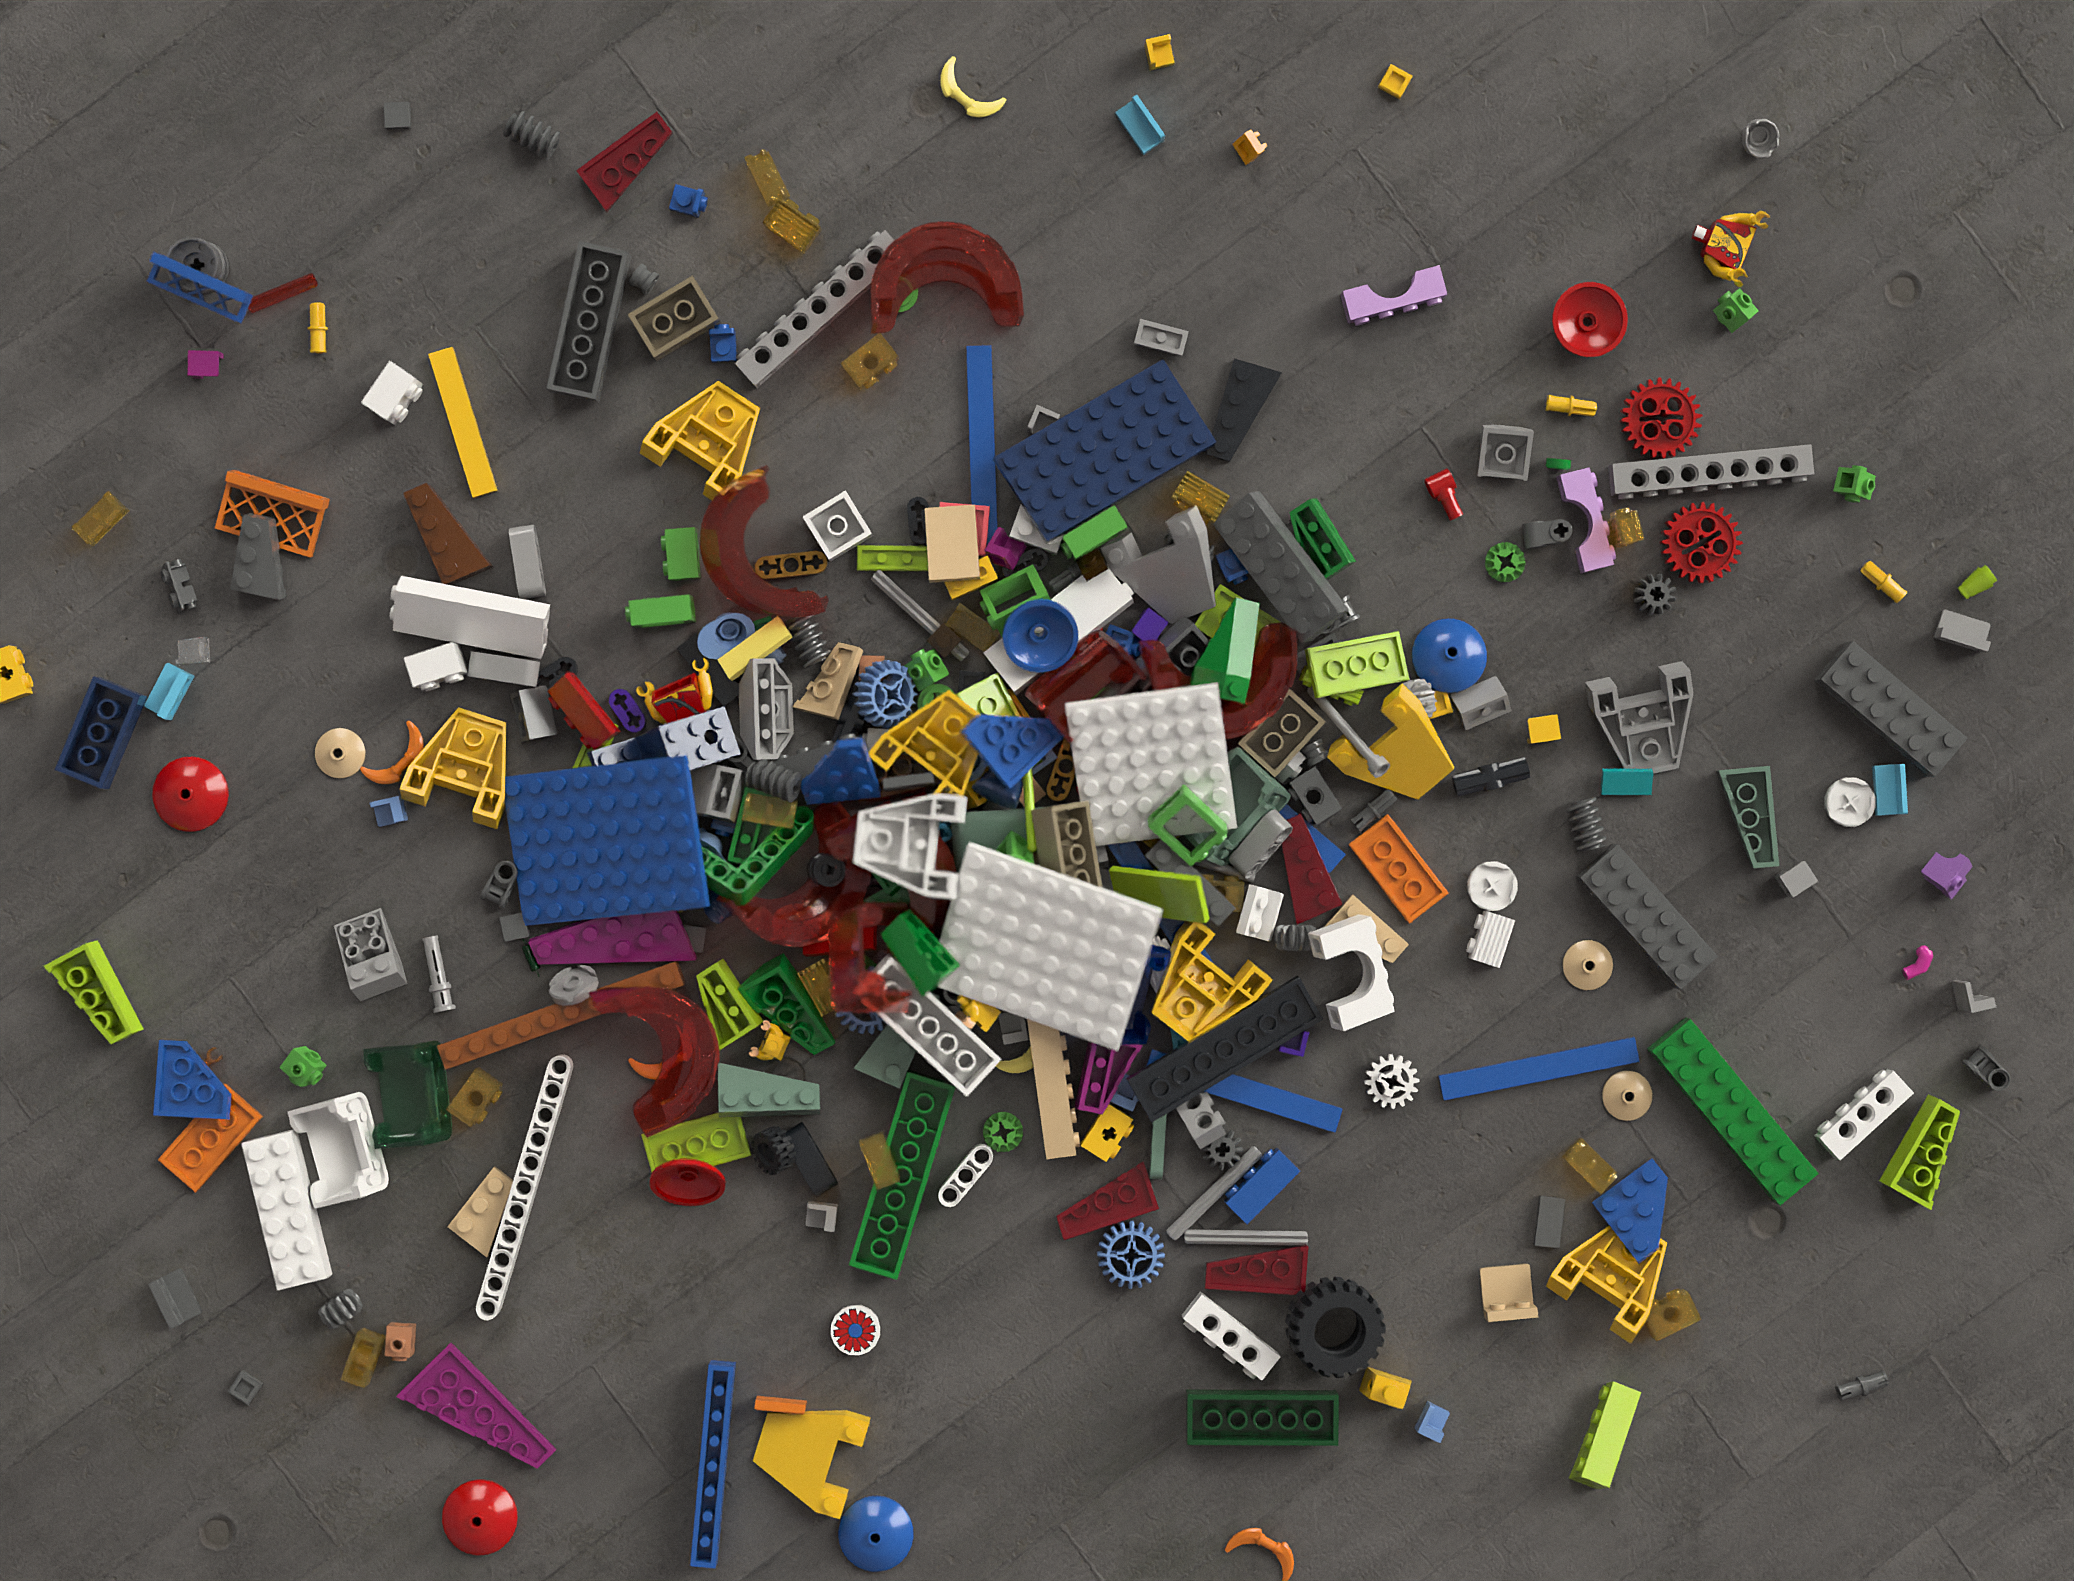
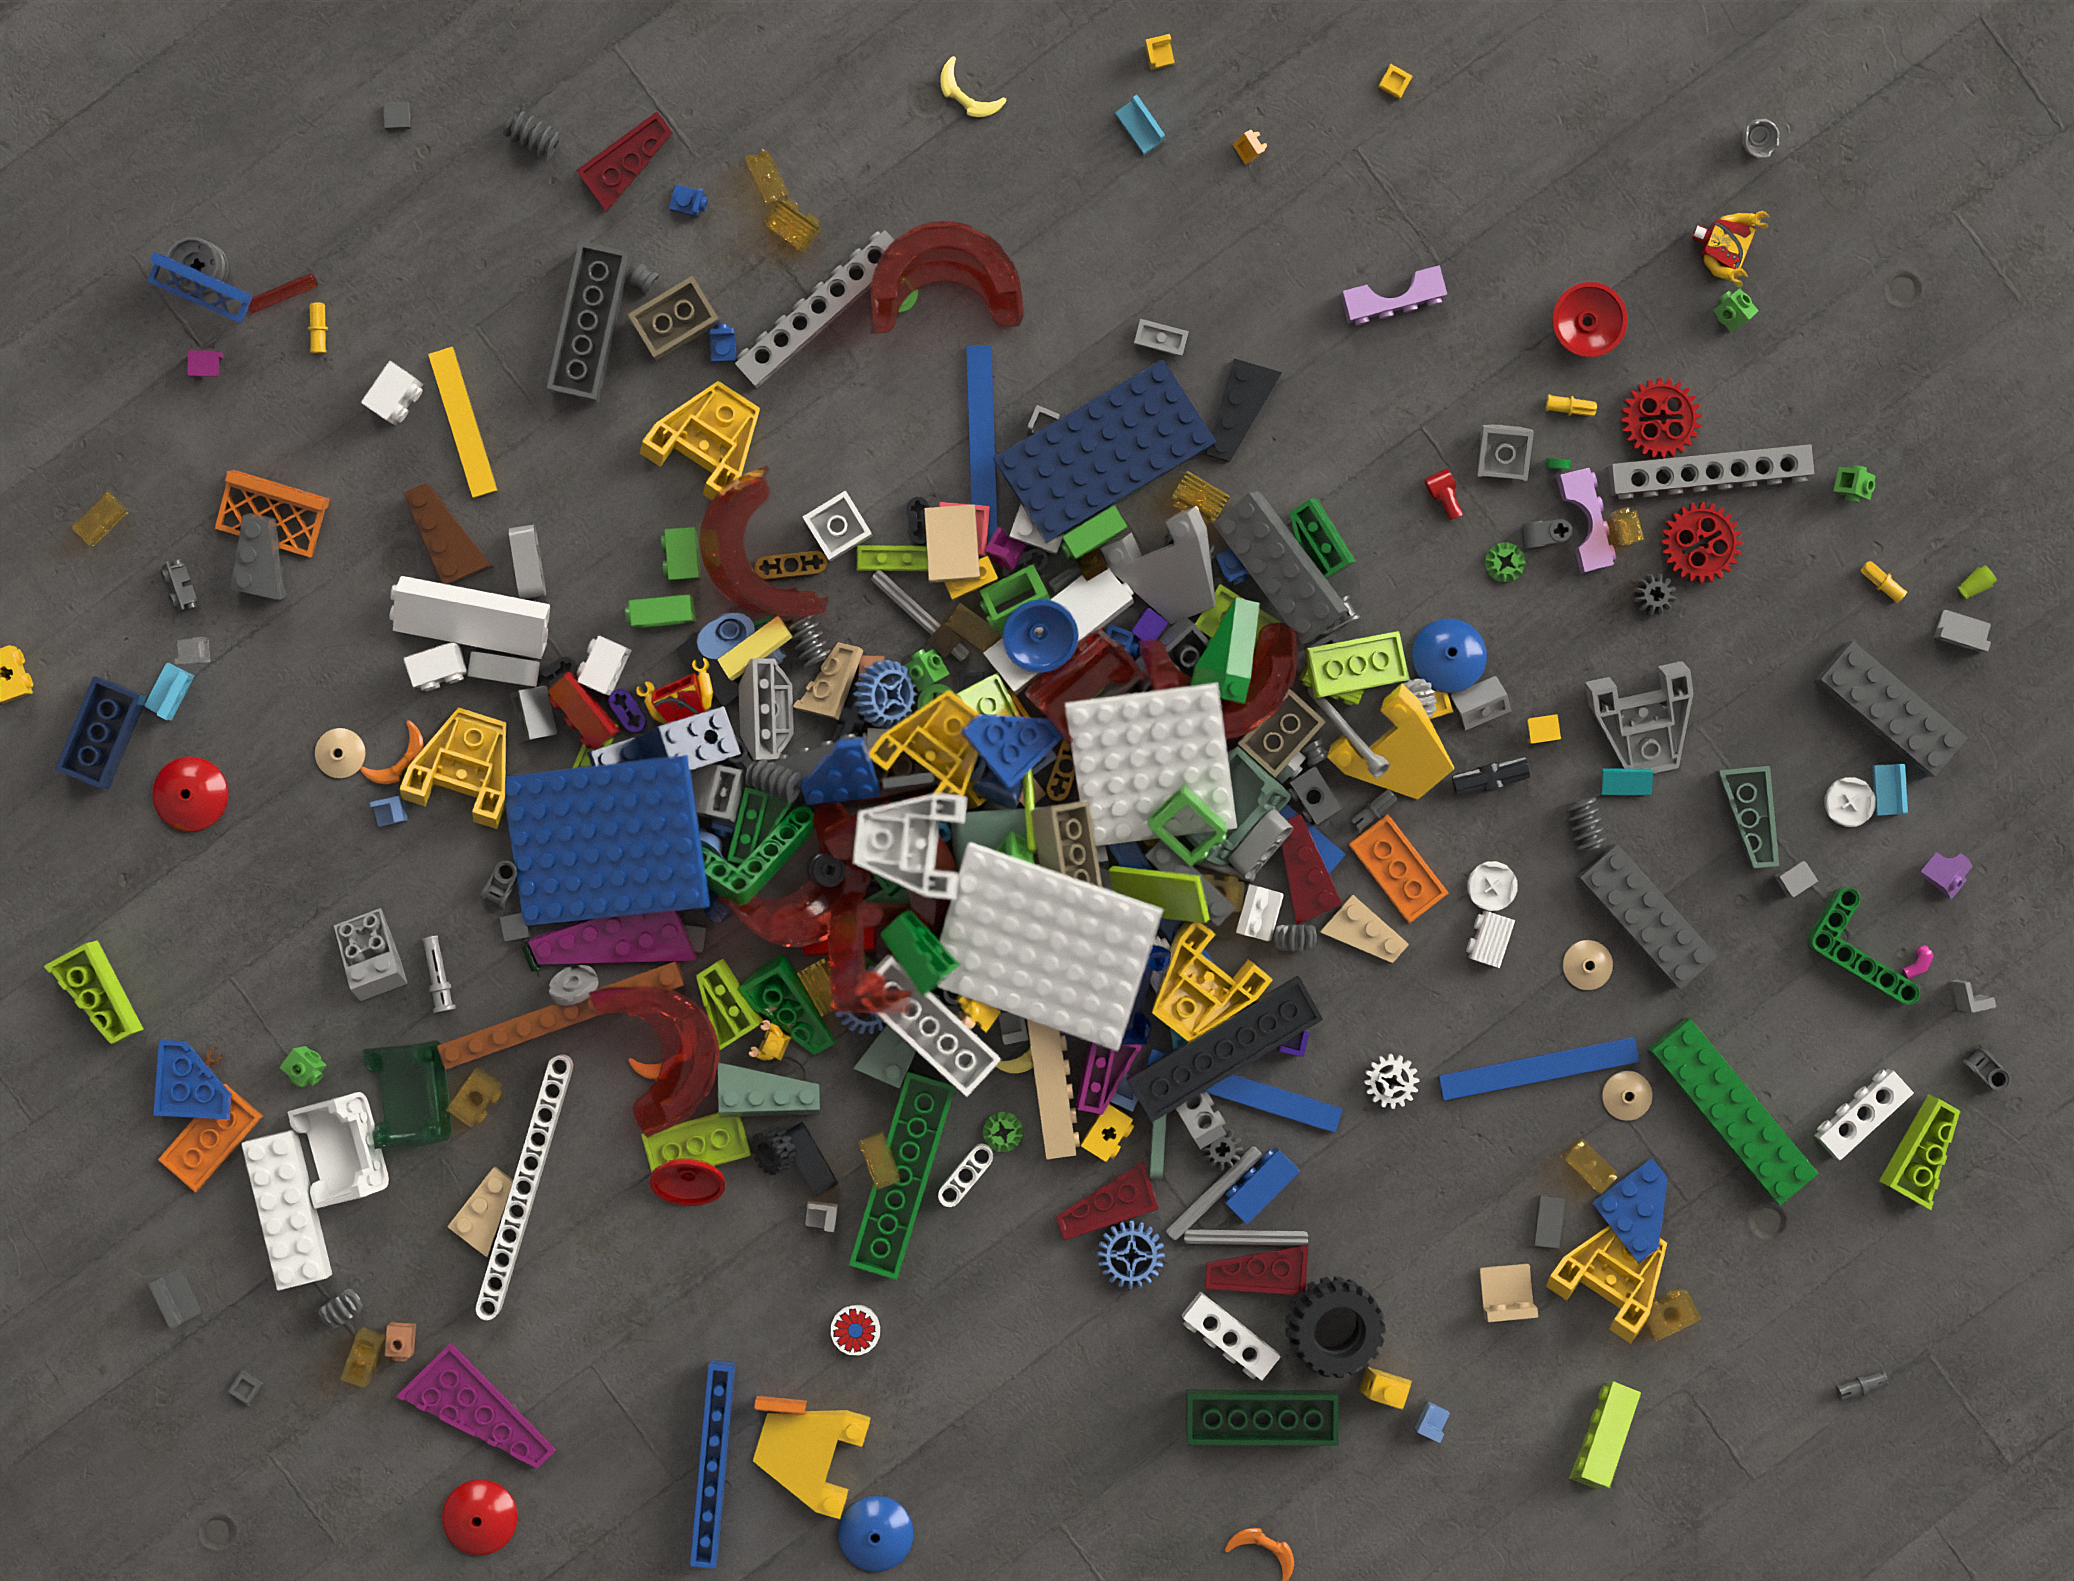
(603, 665): none -> white brick
(769, 810): clear yellow hinge -> none
(876, 348): clear yellow brick -> none
(1373, 995): white arch -> none
(1855, 956): none -> green beam

